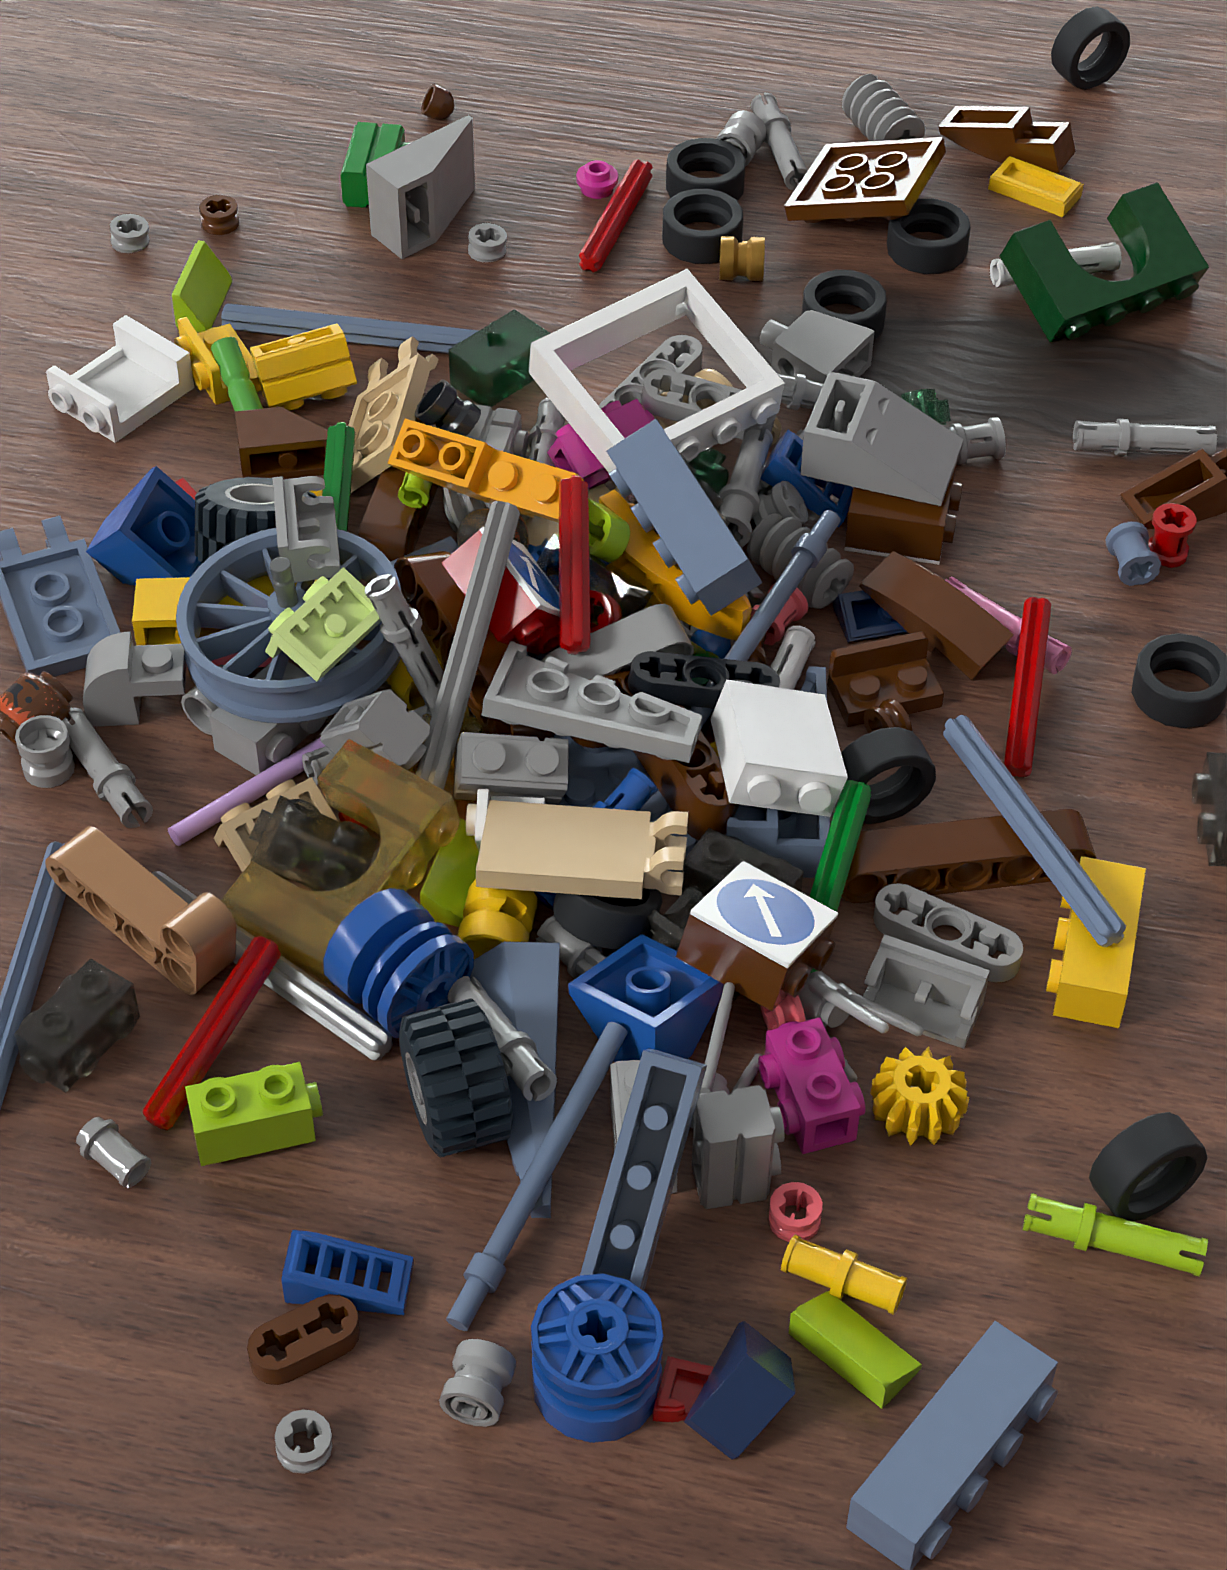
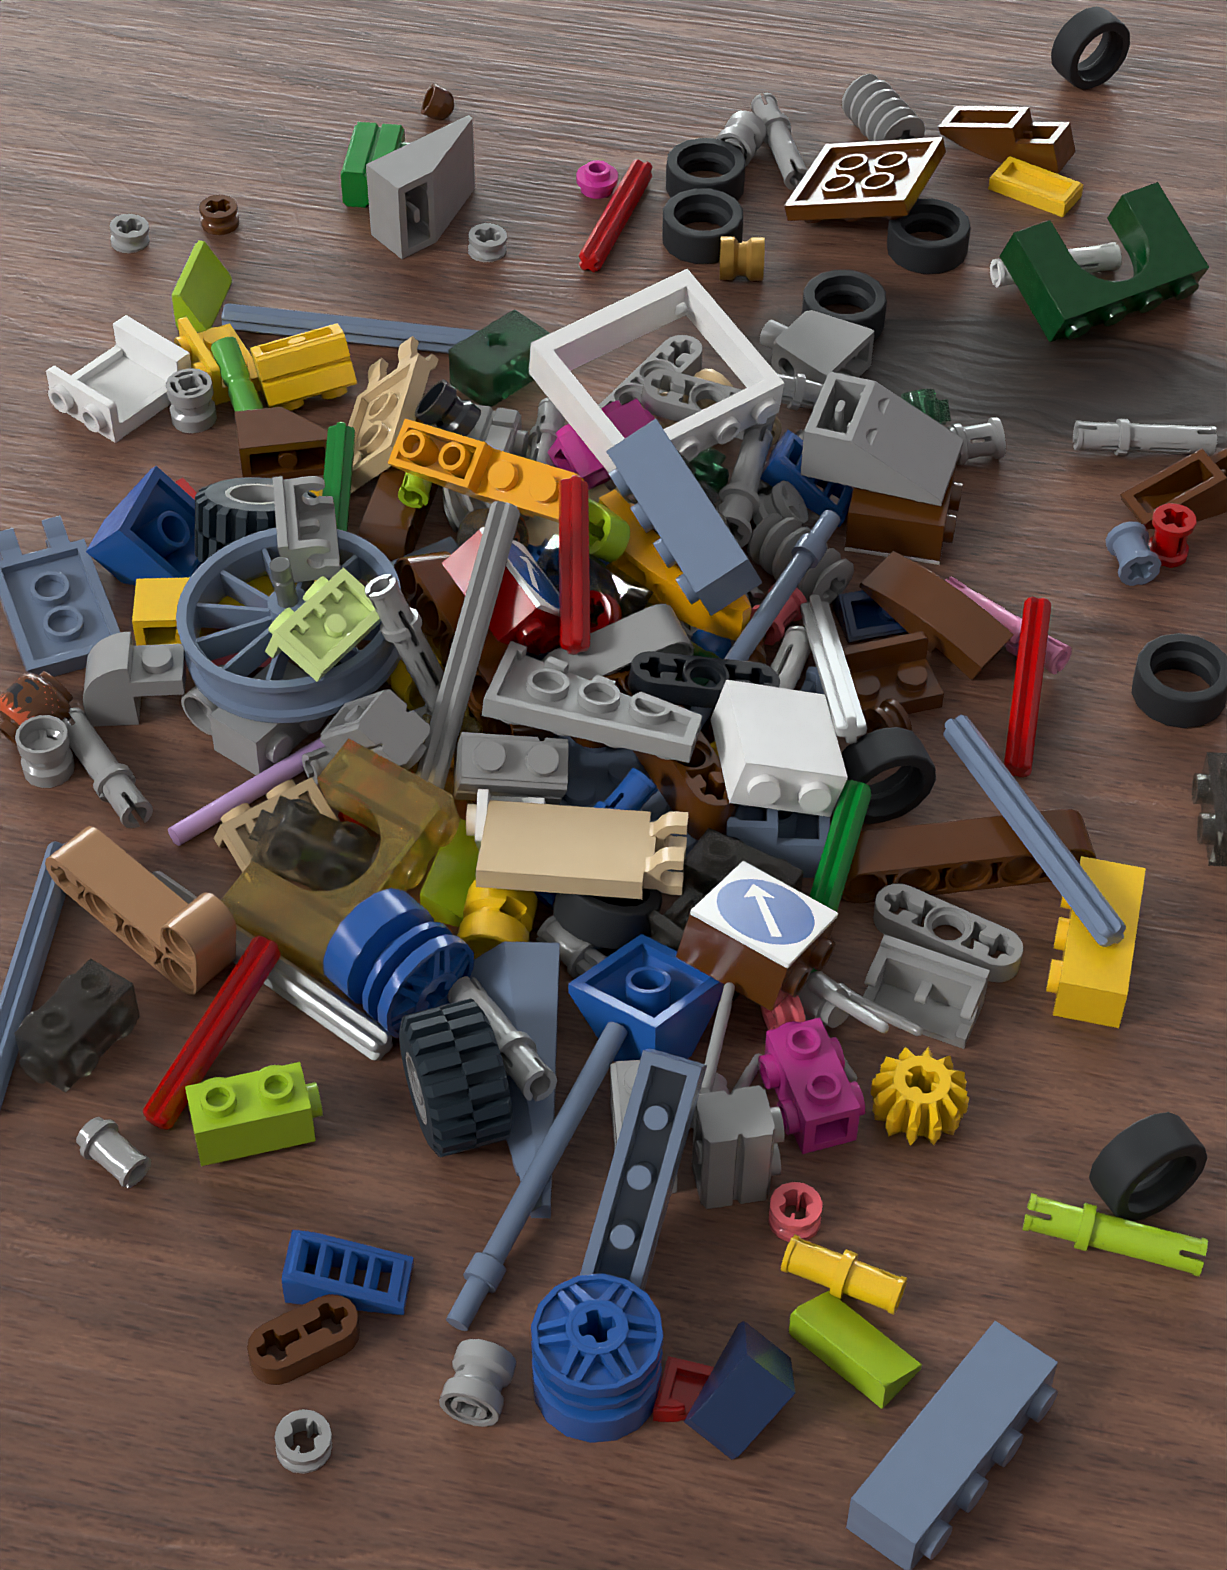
(191, 400): none -> light grey wheel
(833, 669): none -> axle

